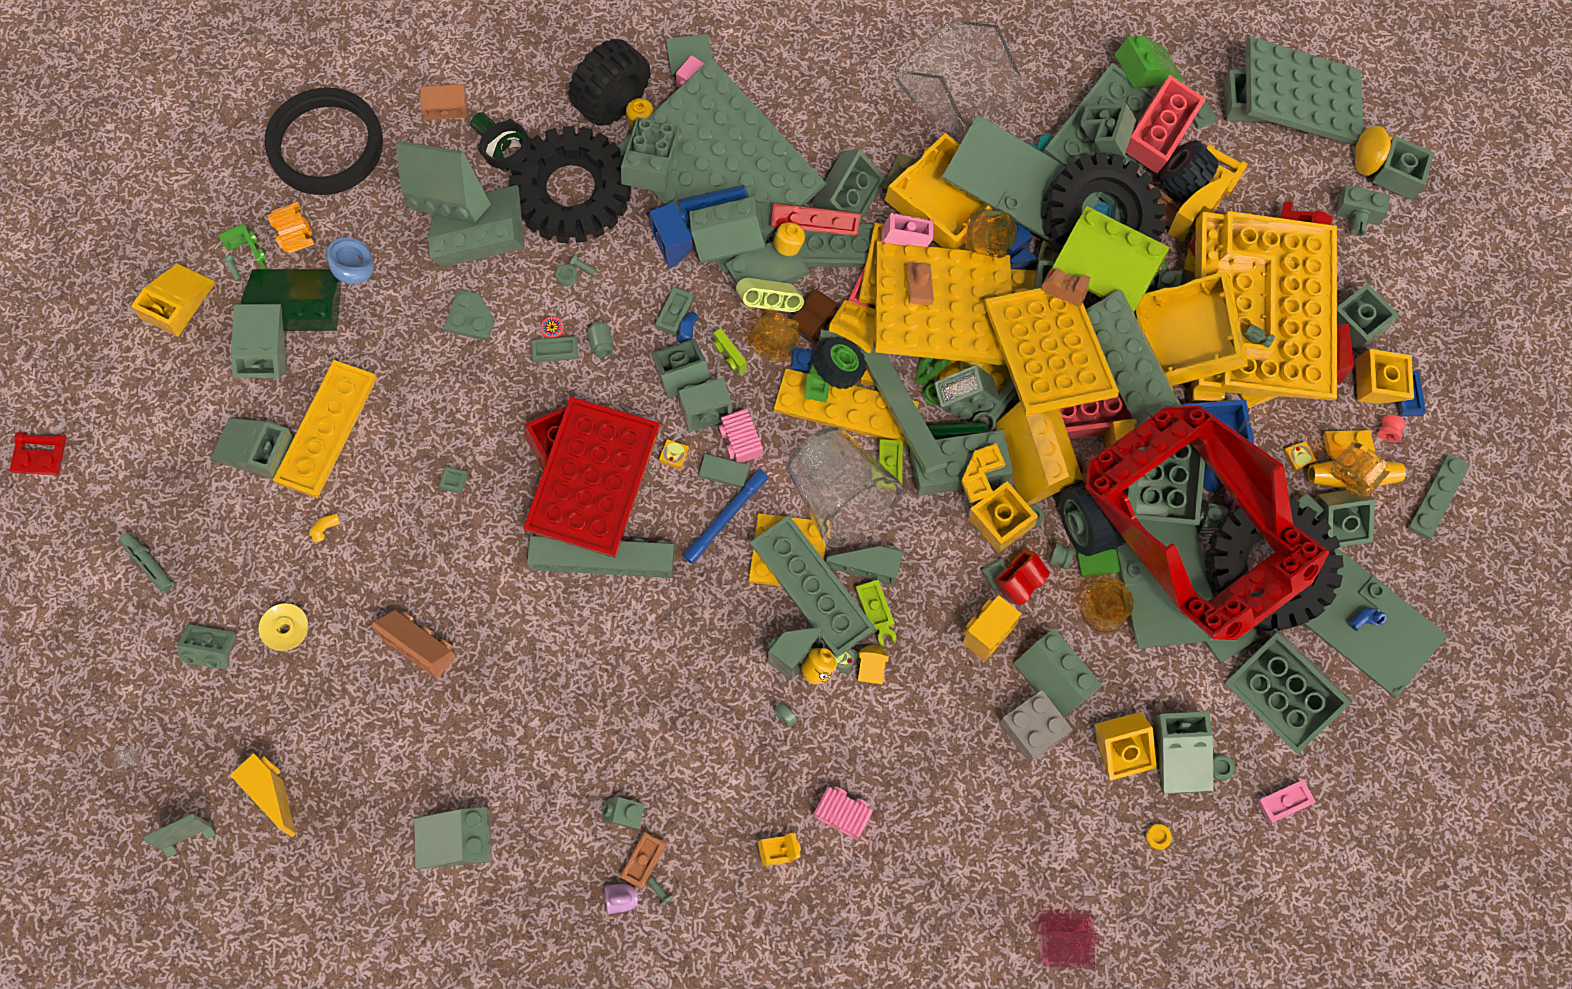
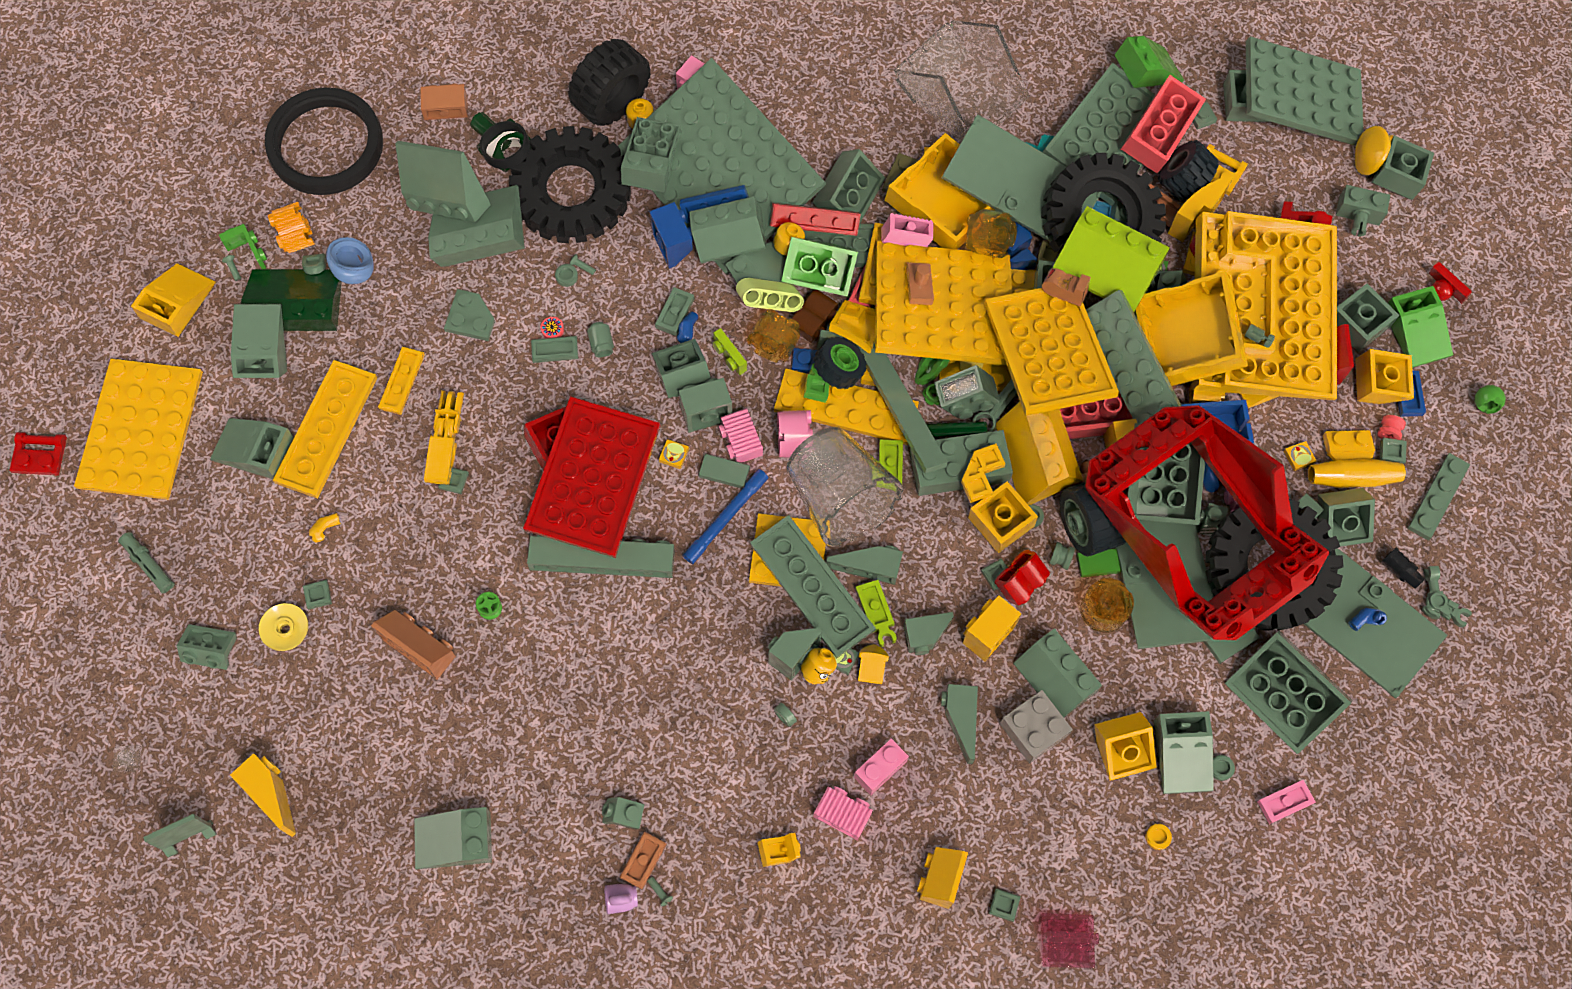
(138, 429): none -> yellow plate
(314, 263): none -> sand green tile
(317, 594): none -> sand green tile
(401, 380): none -> yellow tile
(442, 445): none -> yellow arm
(487, 600): none -> bright green wheel
(683, 47): sand green piece -> none
(792, 430): none -> bright pink brick
(819, 266): none -> slope
(881, 766): none -> bright pink brick
(925, 631): none -> sand green slope
(942, 876): none -> yellow slope
(961, 712): none -> sand green slope
(1004, 905): none -> sand green tile
(1109, 127): sand green brick -> none
(1359, 469): clear yellow brick -> none
(1393, 450): none -> sand green plate
(1403, 568): none -> black hinge
(1421, 326): none -> bright green slope
(1438, 603): none -> sand green piece
(1448, 284): none -> red tile
(1490, 399): none -> bright green piece

